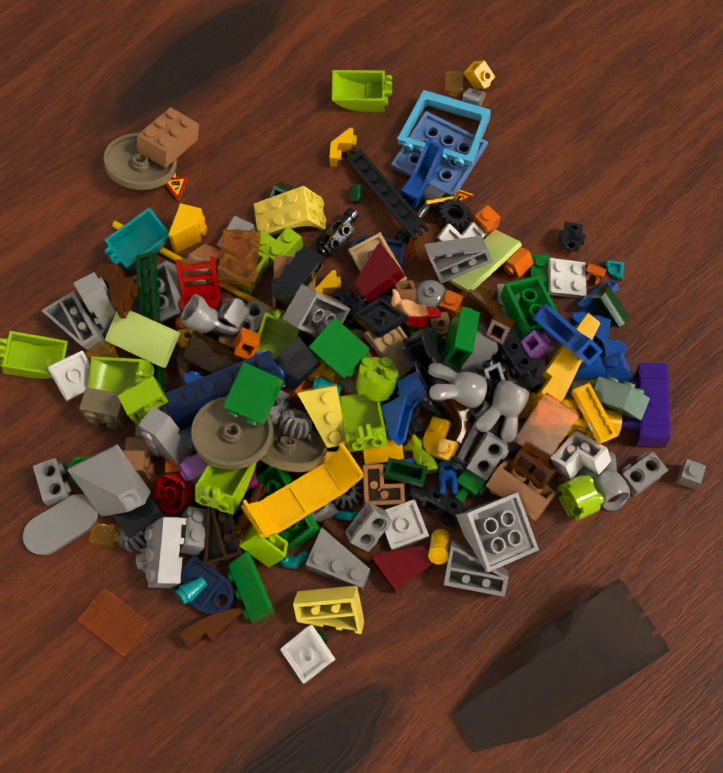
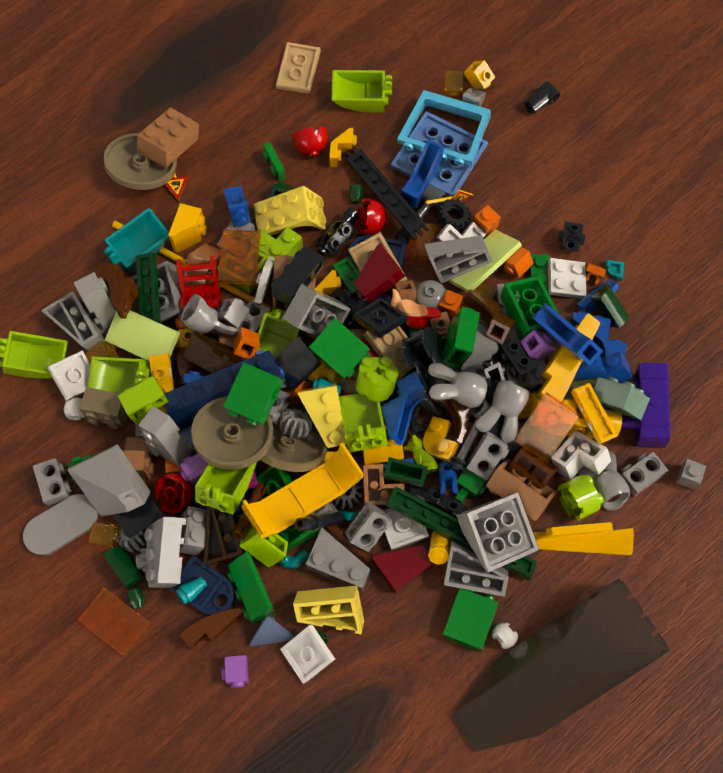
(72, 409): none -> white piece
(124, 567): none -> dark green brick
(135, 598): none -> dark green hose
(162, 372): none -> yellow plate
(235, 671): none -> medium lavender brick
(237, 206): none -> blue arch
(264, 279): none -> white plate
(270, 632): none -> sand blue piece
(276, 166): none -> green plate
(298, 68): none -> tan tile
(310, 141): none -> red cylinder
(315, 521): none -> black pin
(348, 273): none -> green plate
(371, 217): none -> red cylinder
(447, 526): none -> dark green plate
(470, 619): none -> green brick
(504, 635): none -> white piece
(545, 95): none -> black piece
(587, 538): none -> yellow wedge

